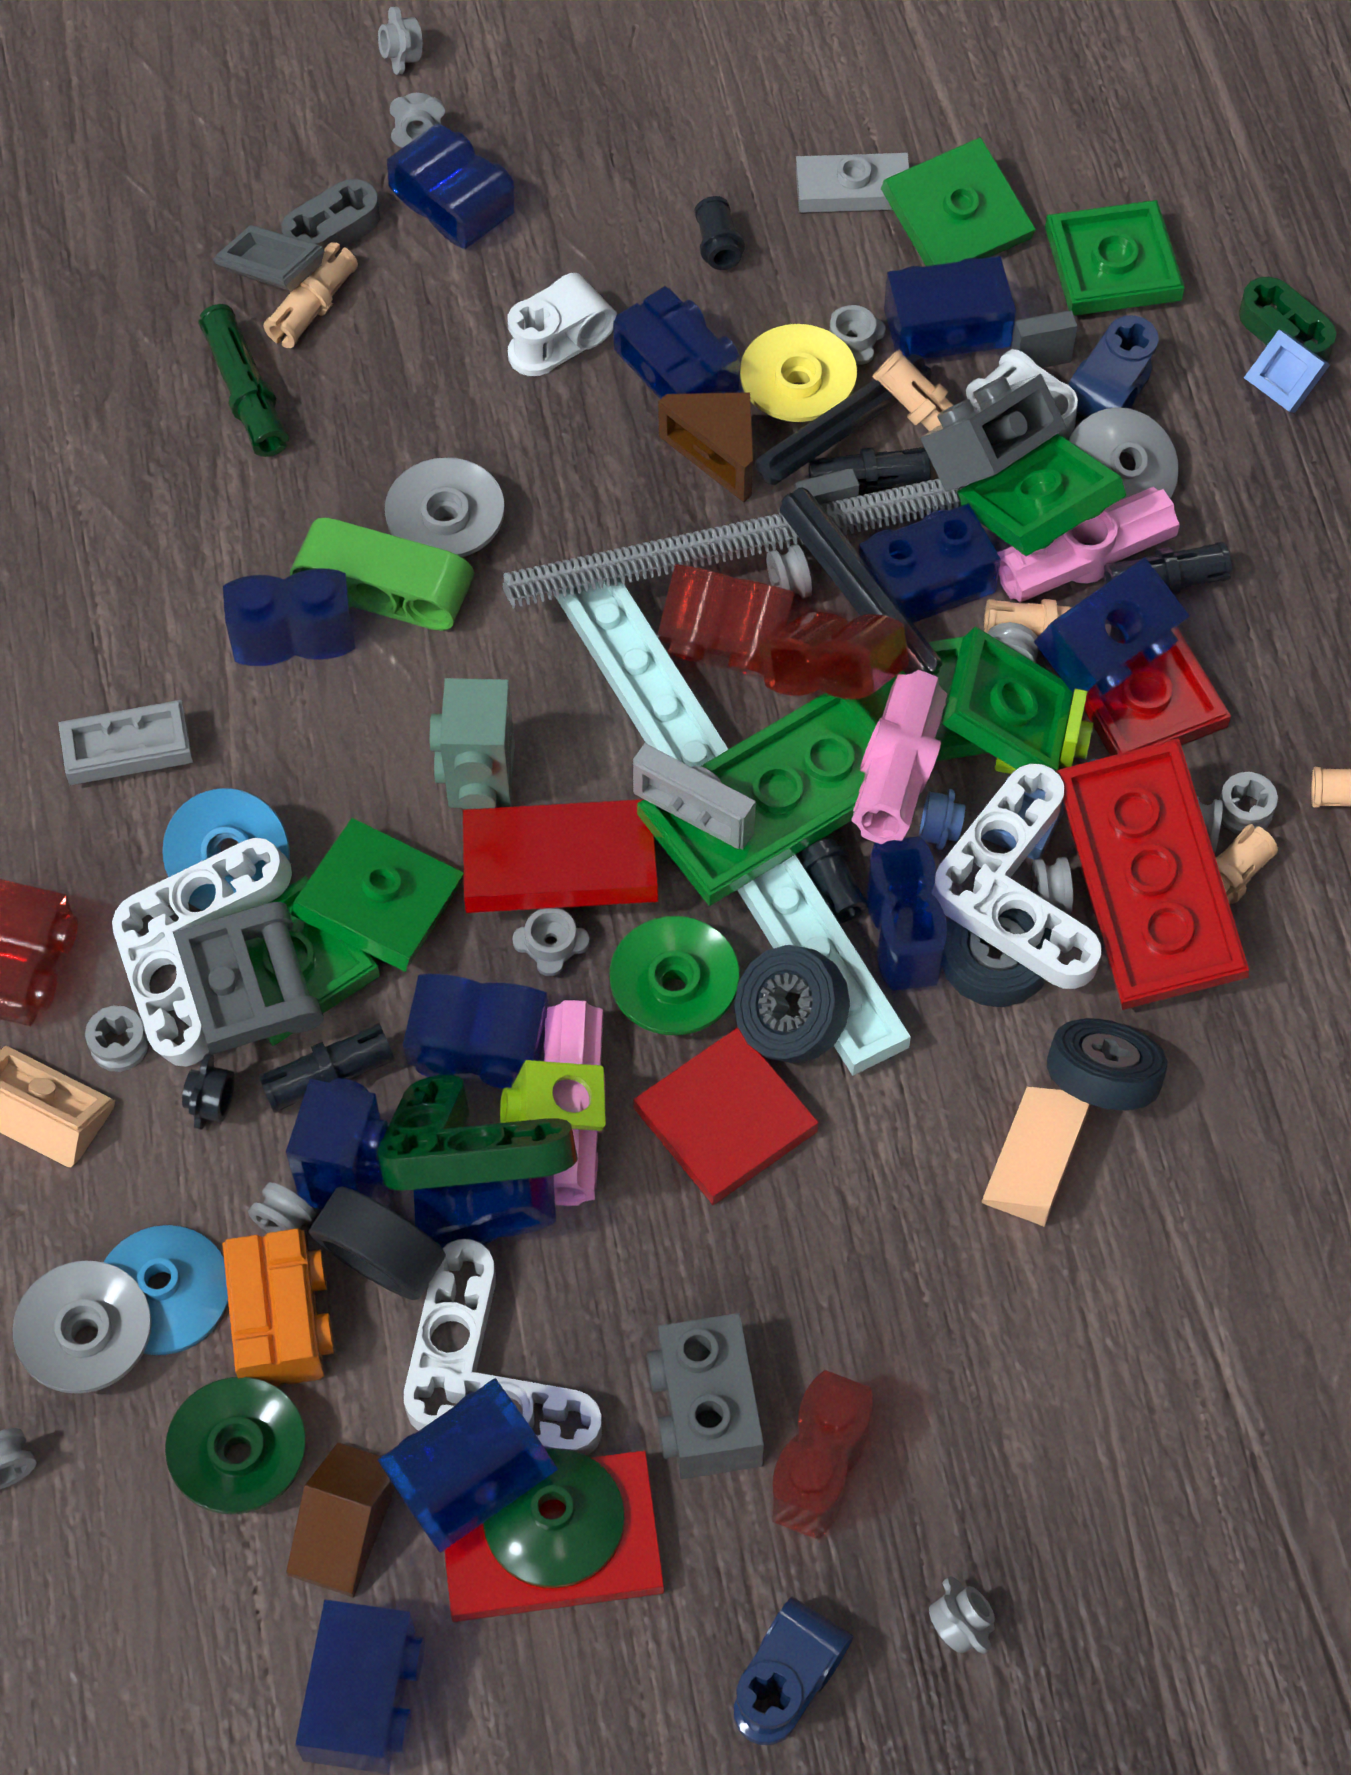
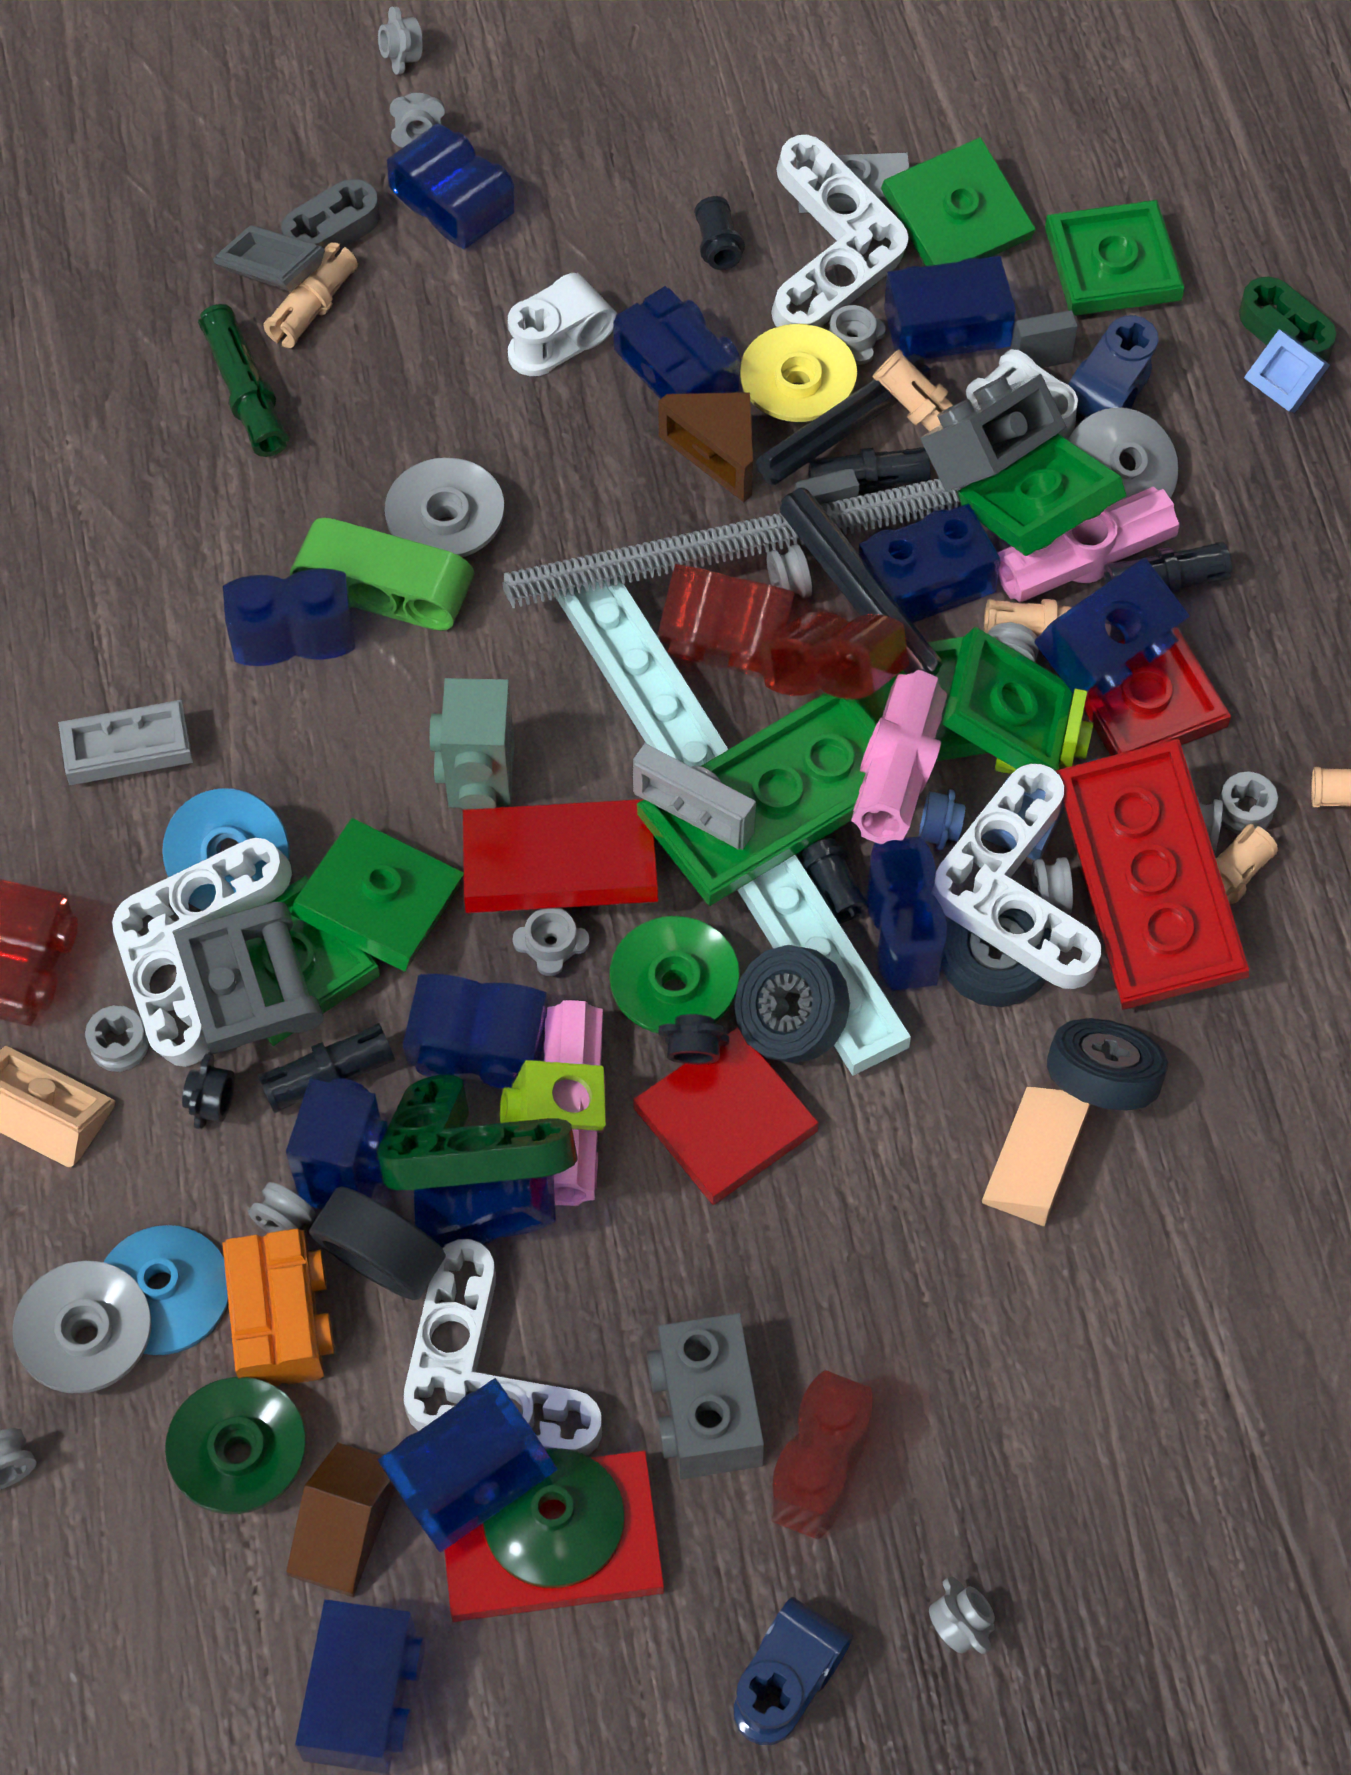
(693, 1039): none -> black plate
(850, 230): none -> white beam

